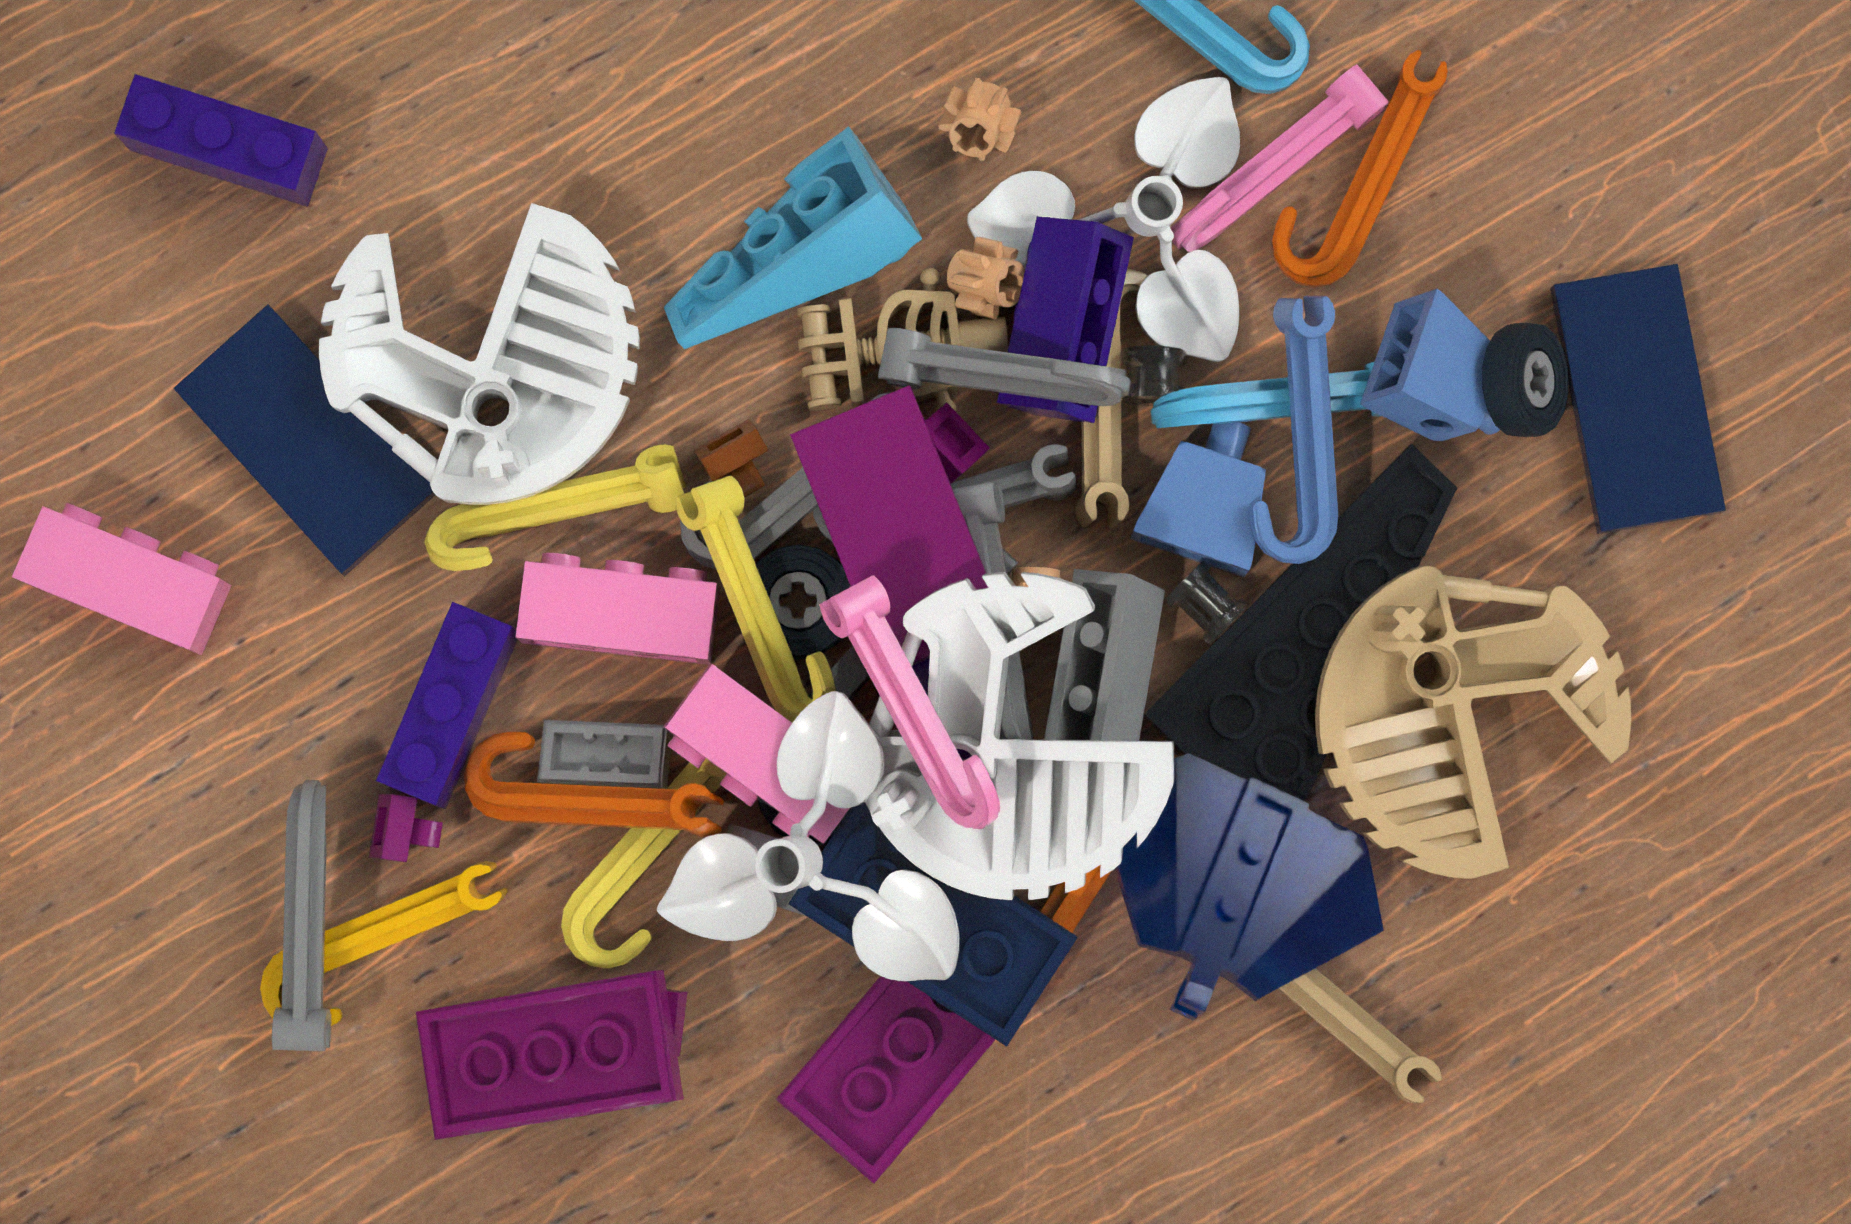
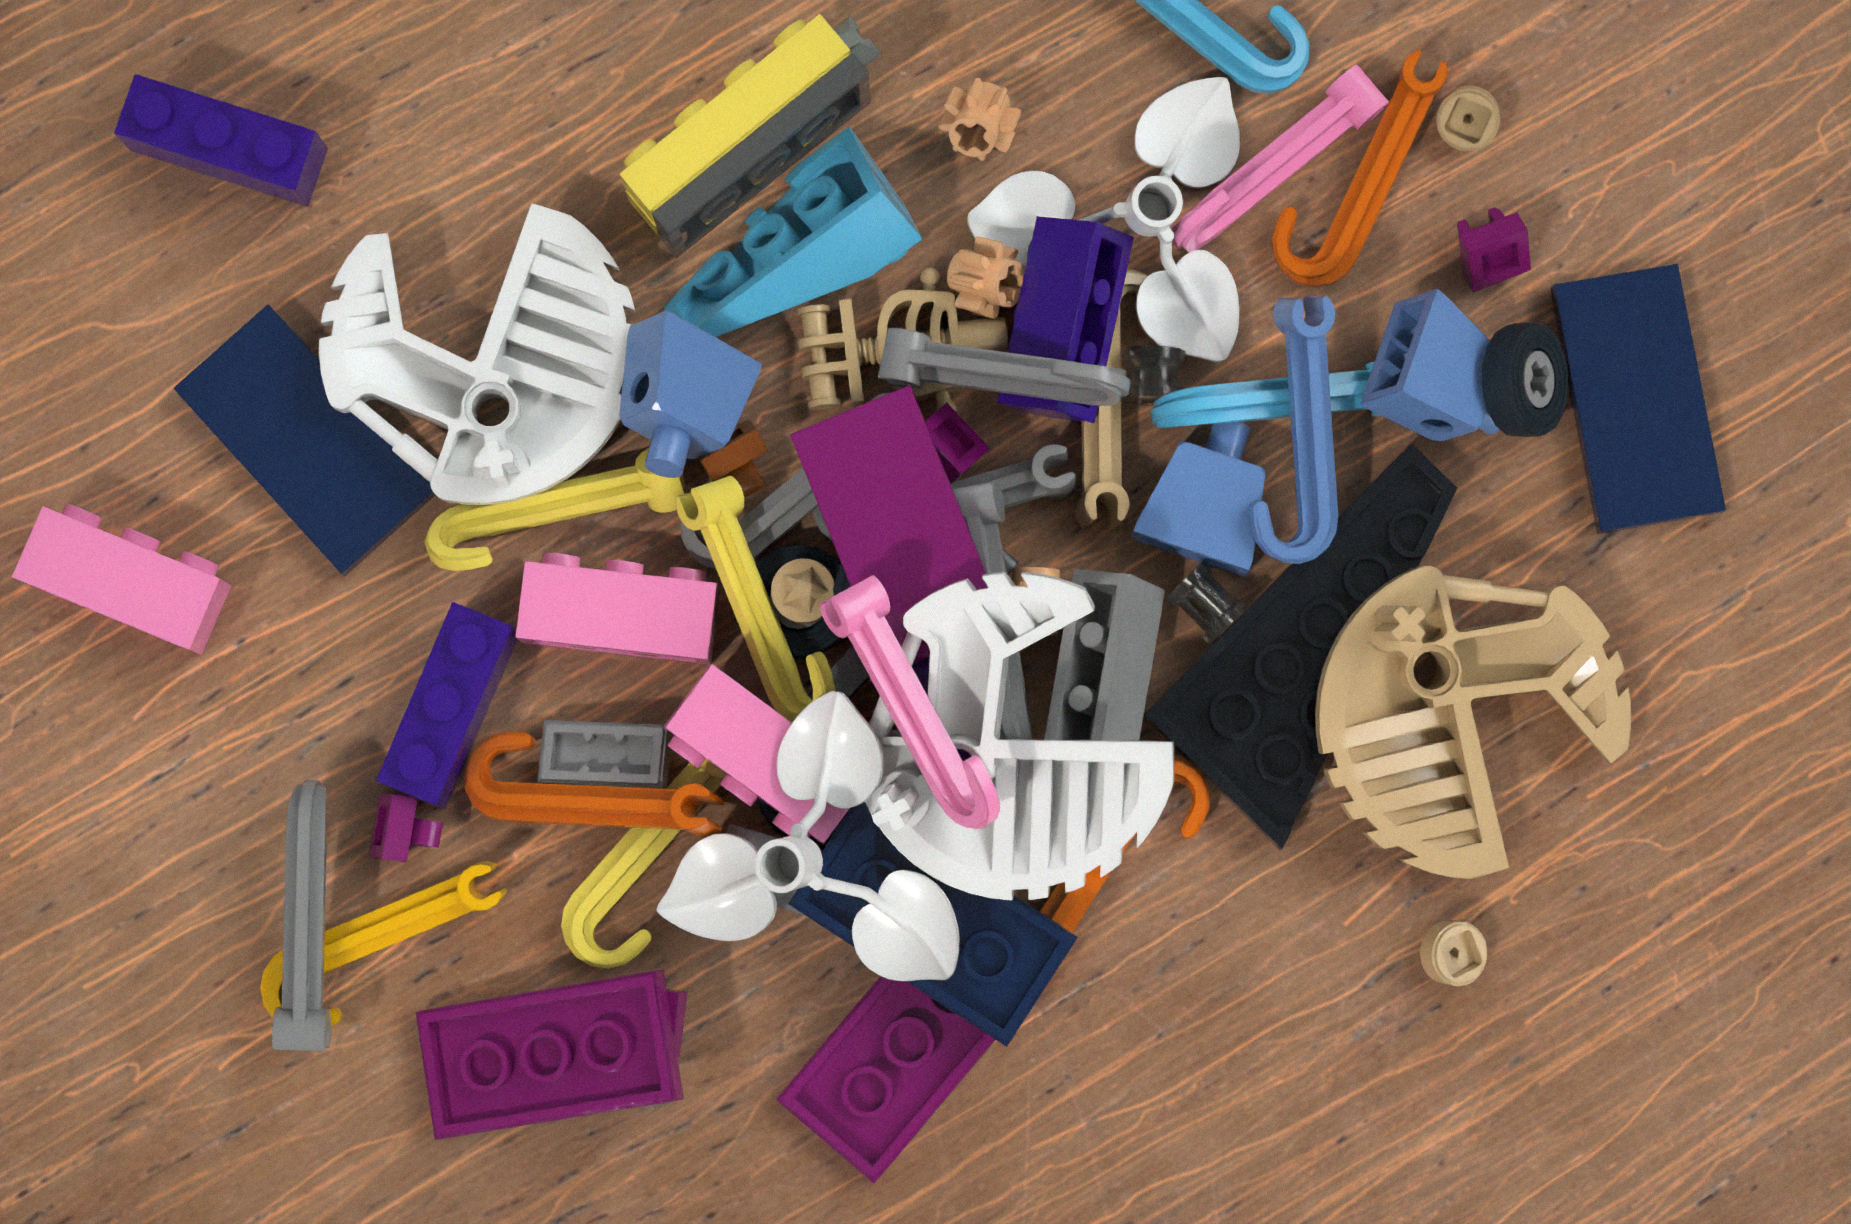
(682, 390): none -> medium blue torso
(750, 130): none -> piece
(800, 589): none -> tan tile
(1245, 885): clear blue panel -> none
(1360, 1033): tan piece -> none
(1453, 953): none -> tan tile
(1468, 118): none -> tan tile
(1493, 250): none -> magenta tile

